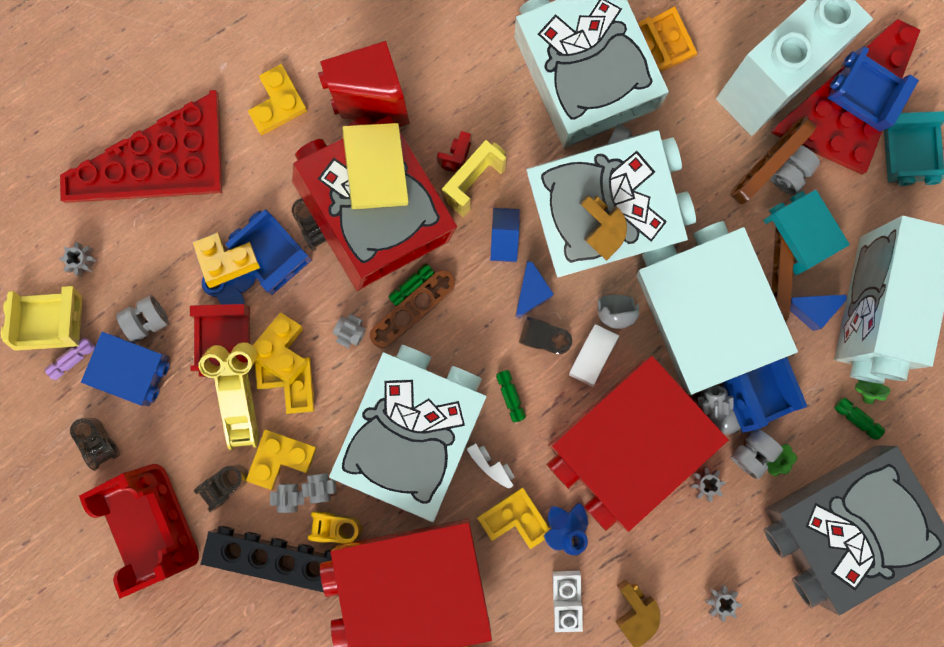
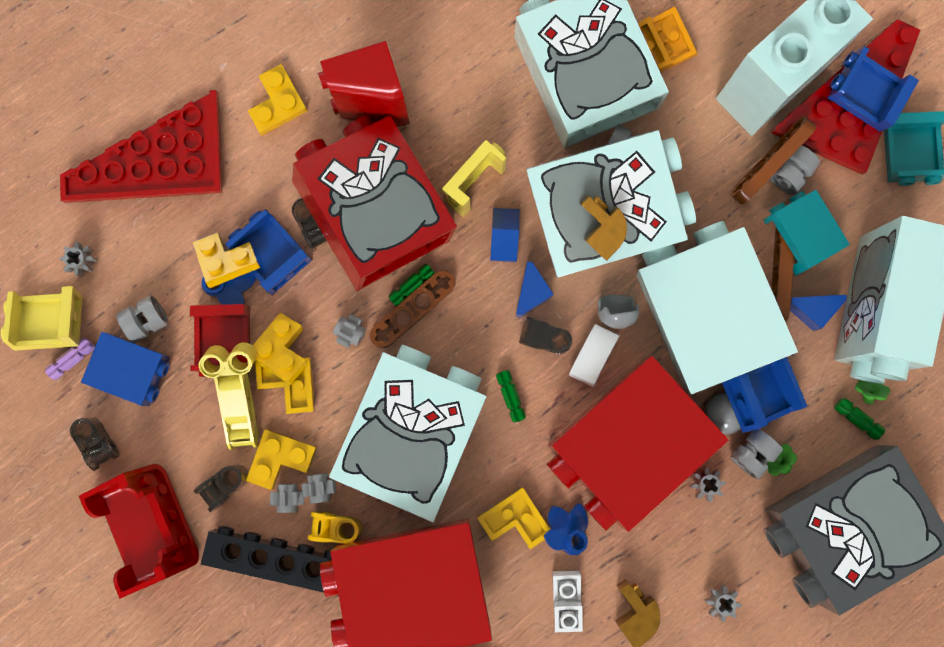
(375, 166): light yellow tile -> none
(460, 149): red bracket -> none
(497, 472): white slope -> none
(715, 402): light grey gear -> none

